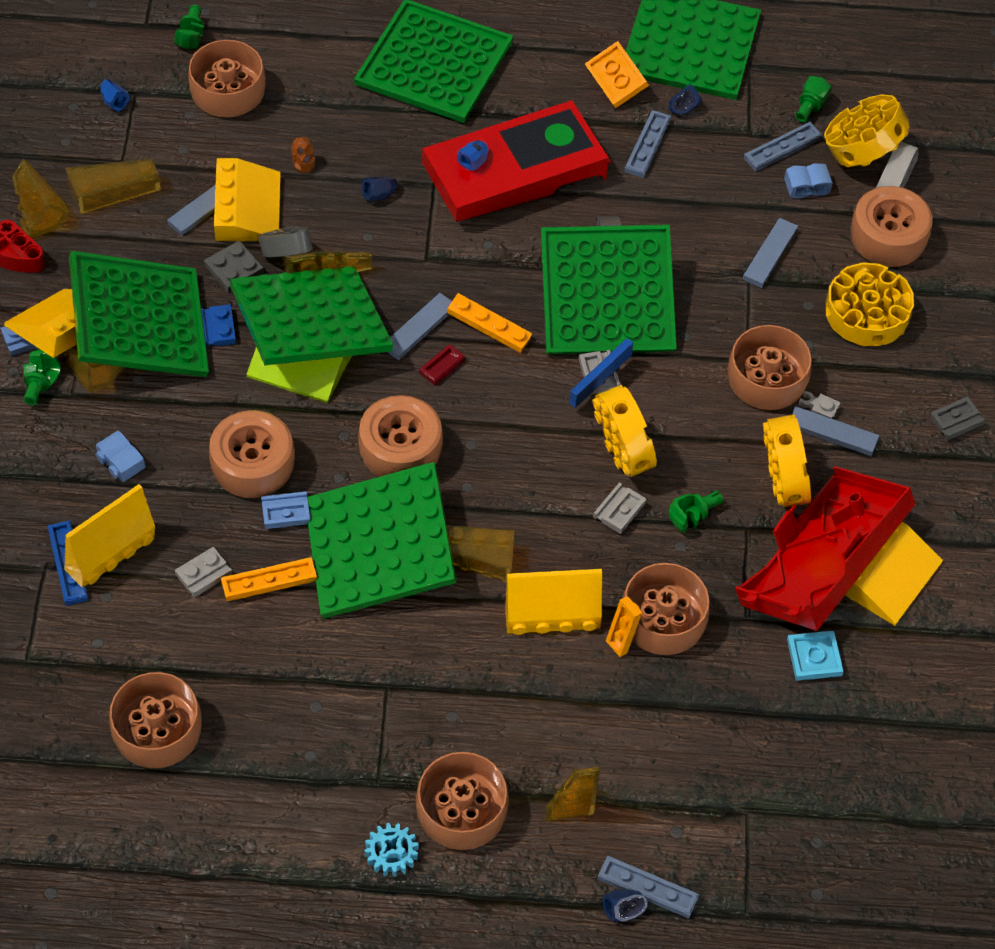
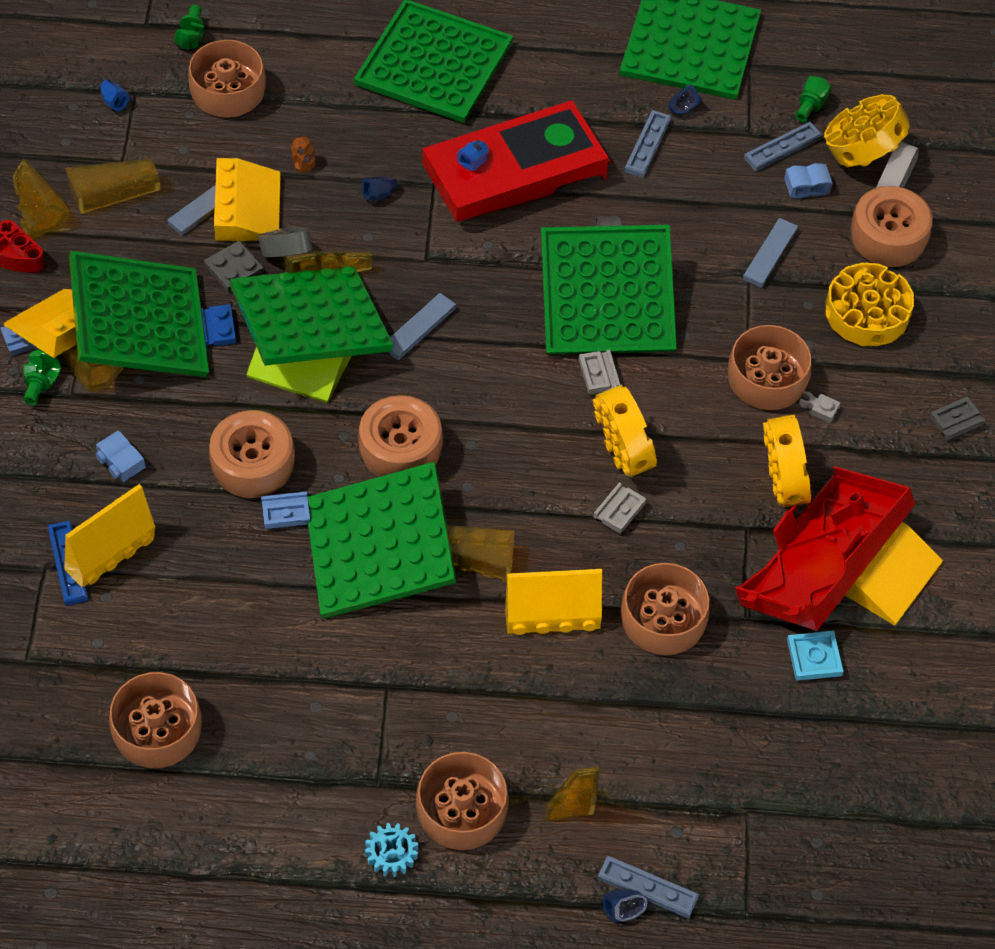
(203, 572): light grey plate -> none
(268, 579): light orange plate -> none
(442, 364): dark red tile -> none
(489, 323): light orange plate -> none
(601, 373): blue tile -> none
(616, 74): light orange plate -> none
(623, 626): light orange plate -> none
(692, 508): green piece -> none
(836, 431): sand blue tile -> none

